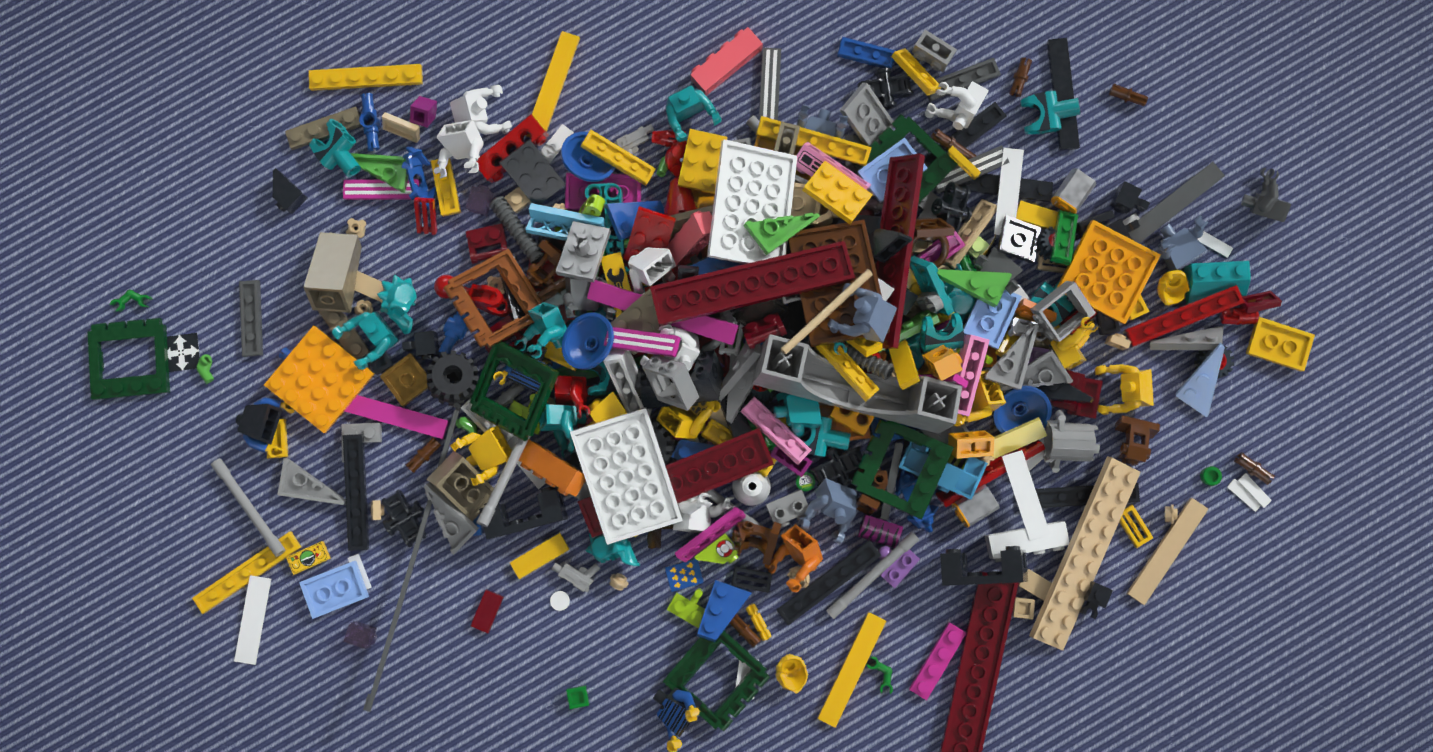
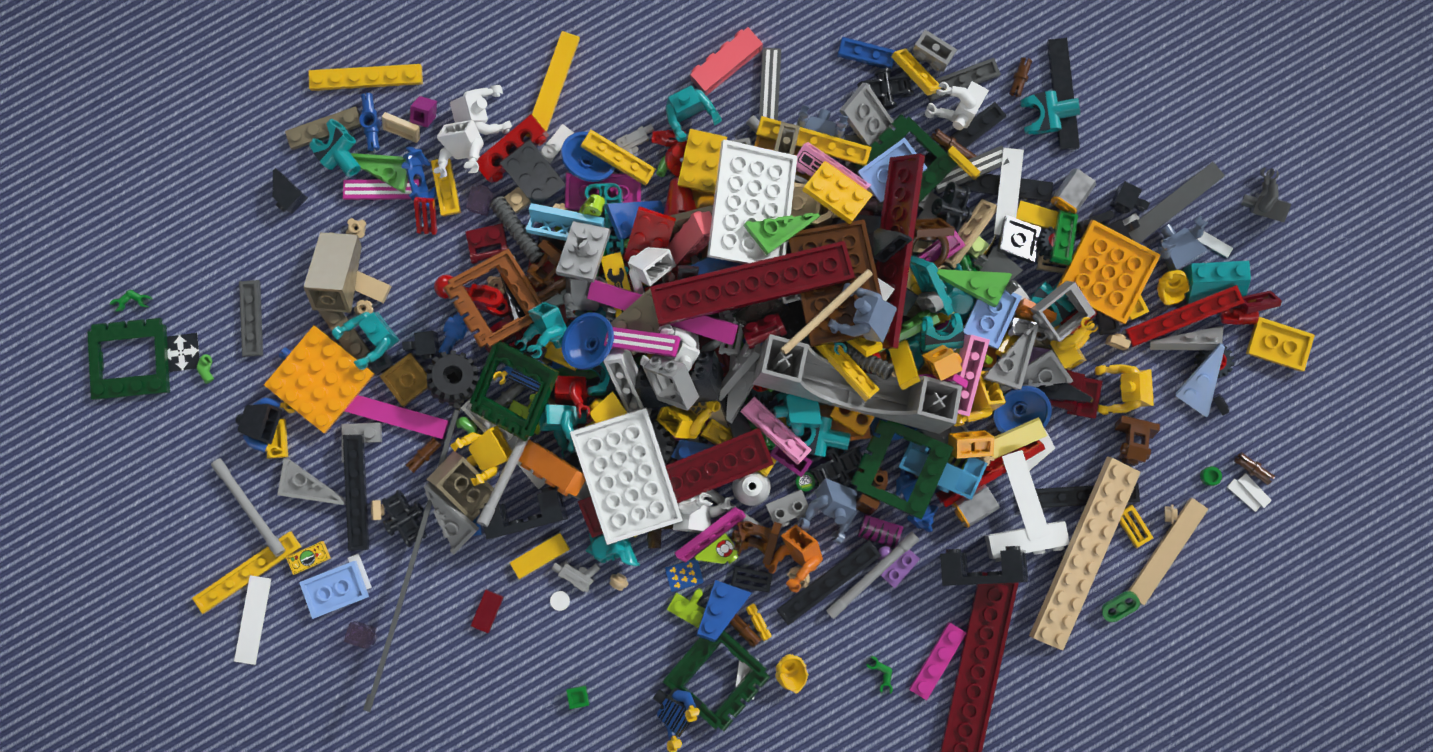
(397, 301): teal head -> none
(851, 669): yellow tile -> none
(892, 478): dark grey tile -> none
(1023, 608): tan plate -> none
(1036, 585): tan tile -> none
(1068, 441): light grey container -> none
(1096, 596): black brick -> none
(1121, 608): none -> green plate
(1128, 95): reddish brown axle -> none
(1221, 404): none -> black tile

